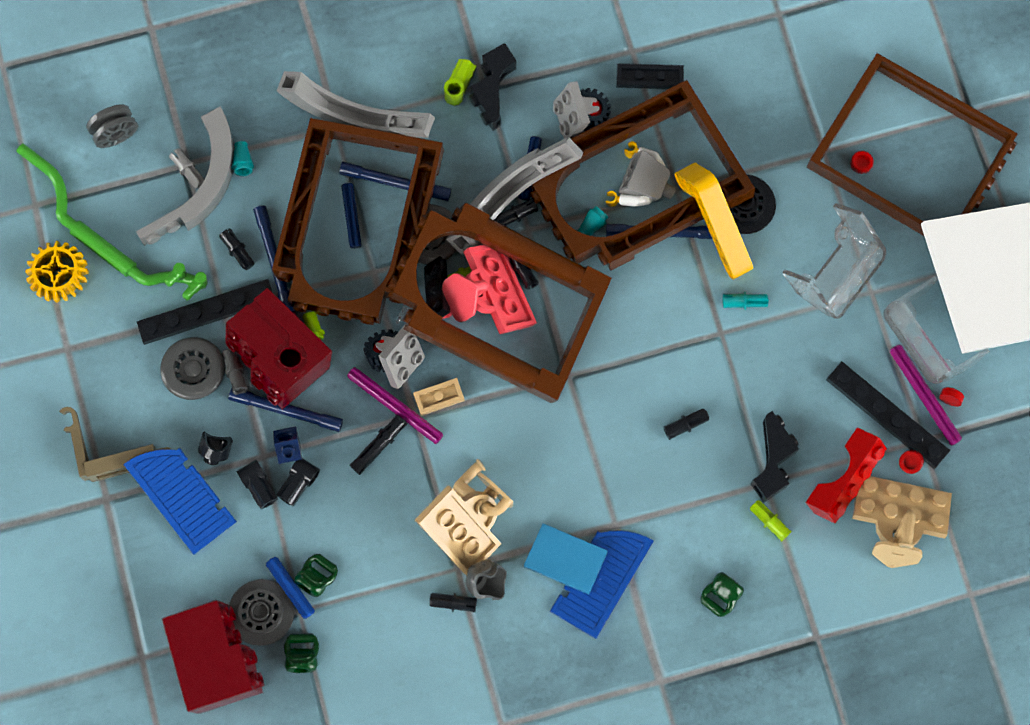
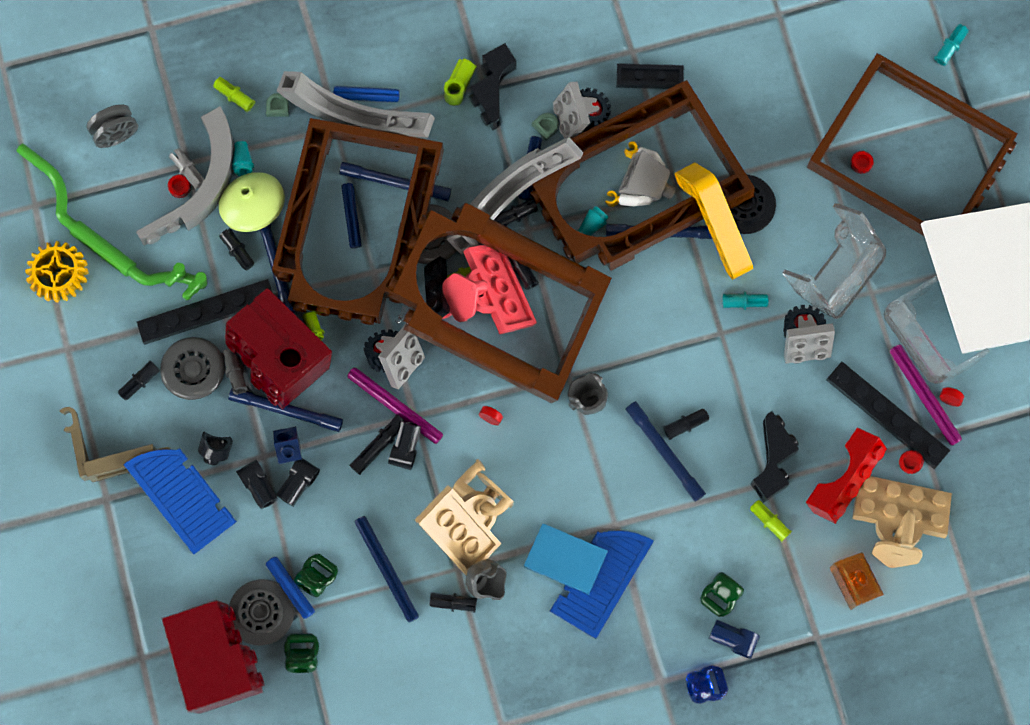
(138, 380): none -> black axle
(179, 186): none -> red tile
(234, 94): none -> lime axle
(251, 210): none -> yellowish green dish
(277, 106): none -> sand green tile
(367, 94): none -> blue axle
(386, 569): none -> dark blue axle
(404, 452): none -> black piece
(438, 396): tan plate -> none
(490, 415): none -> red tile
(546, 125): none -> sand green tile
(588, 394): none -> dark grey cap
(665, 451): none -> dark blue piece
(700, 685): none -> clear blue piece
(739, 640): none -> dark blue piece
(807, 335): none -> light grey plate
(856, 580): none -> clear orange slope
(951, 44): none -> teal axle

